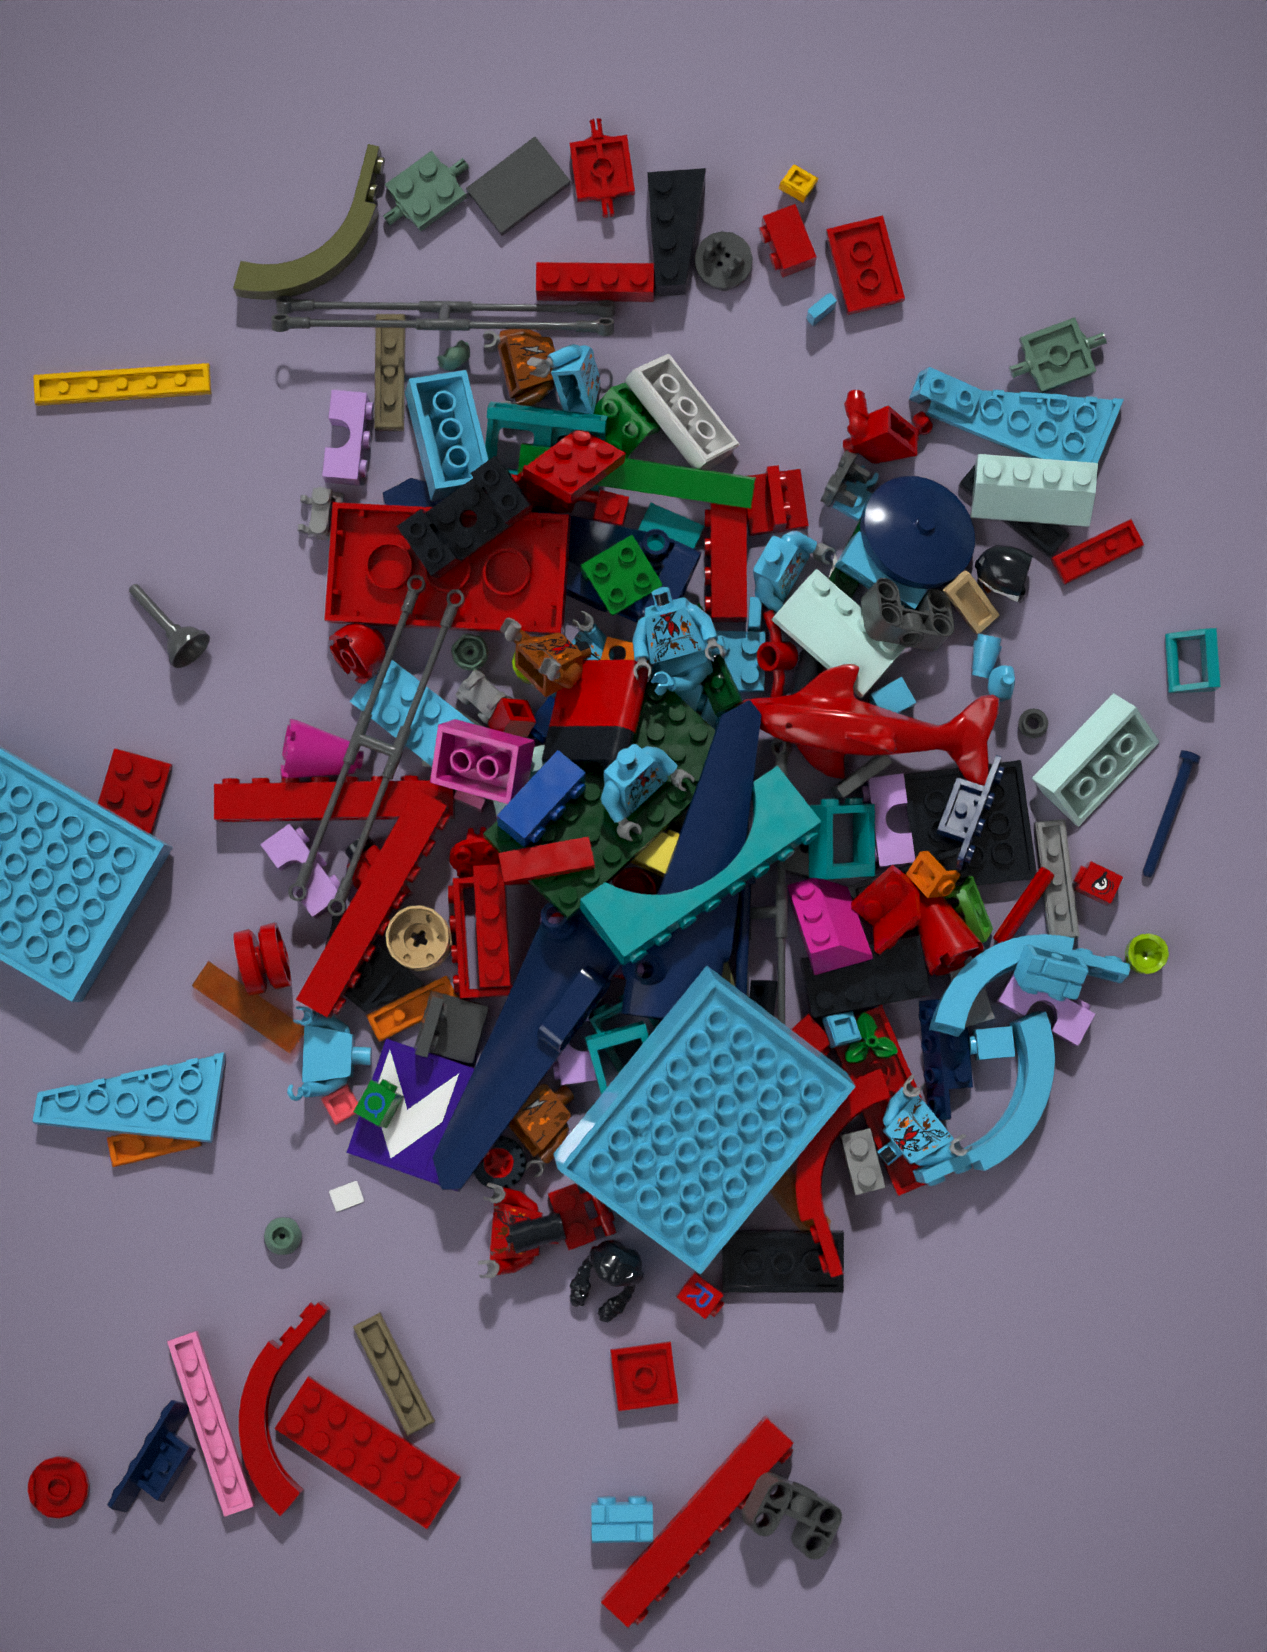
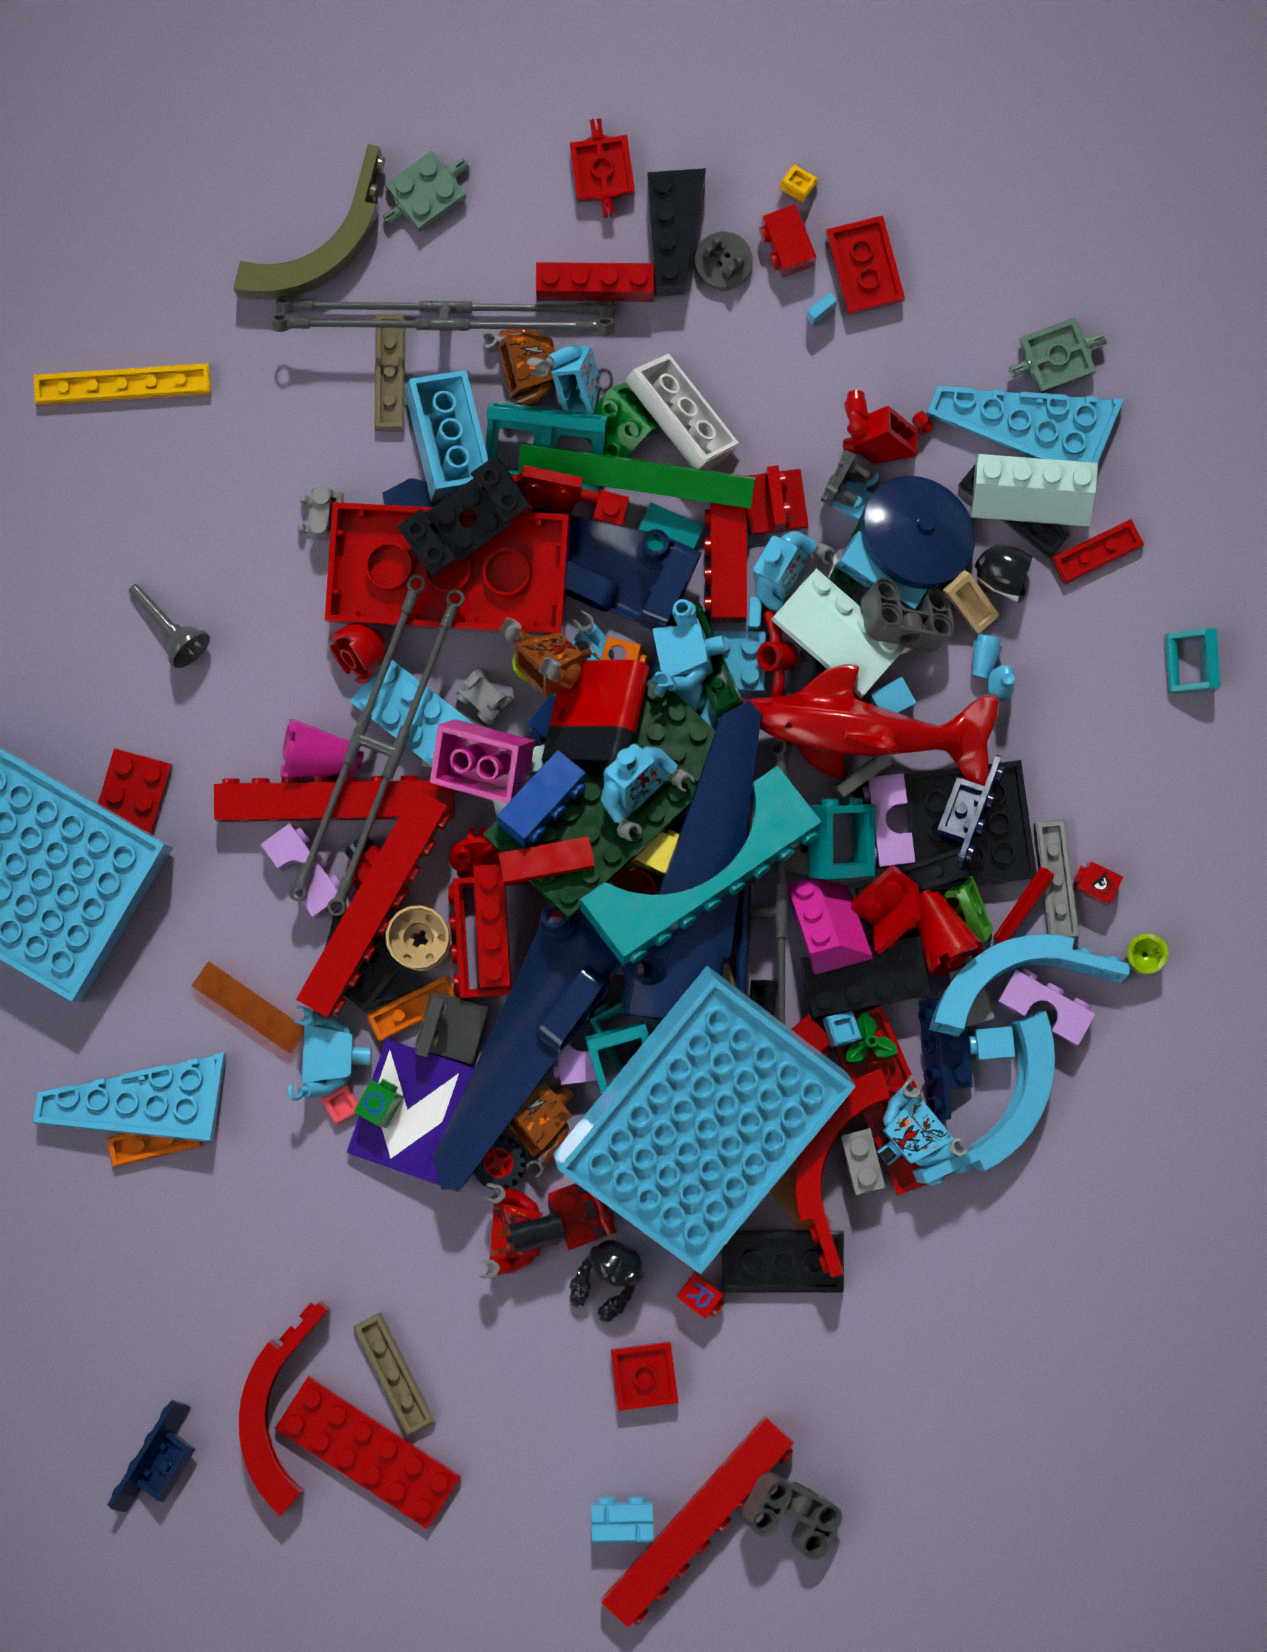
(58, 1487): red tile -> none
(210, 1423): bright pink plate -> none
(261, 958): red wheel -> none
(292, 1236): sand green plate -> none
(346, 463): lavender arch -> none
(346, 1196): white sticker -> none
(454, 356): sand green plate -> none
(461, 648): sand green plate -> none
(470, 800): bright pink tile -> none
(513, 717): red brick -> none
(518, 186): dark grey tile -> none
(574, 465): red plate -> none
(621, 575): green bracket -> none
(671, 631): medium azure torso -> none
(931, 876): orange bracket -> none
(945, 391): medium azure bracket -> none
(1035, 714): dark grey plate -> none
(1050, 973): medium azure brick -> none
(1096, 759): light aqua slope -> none
(1188, 760): dark blue bar -> none

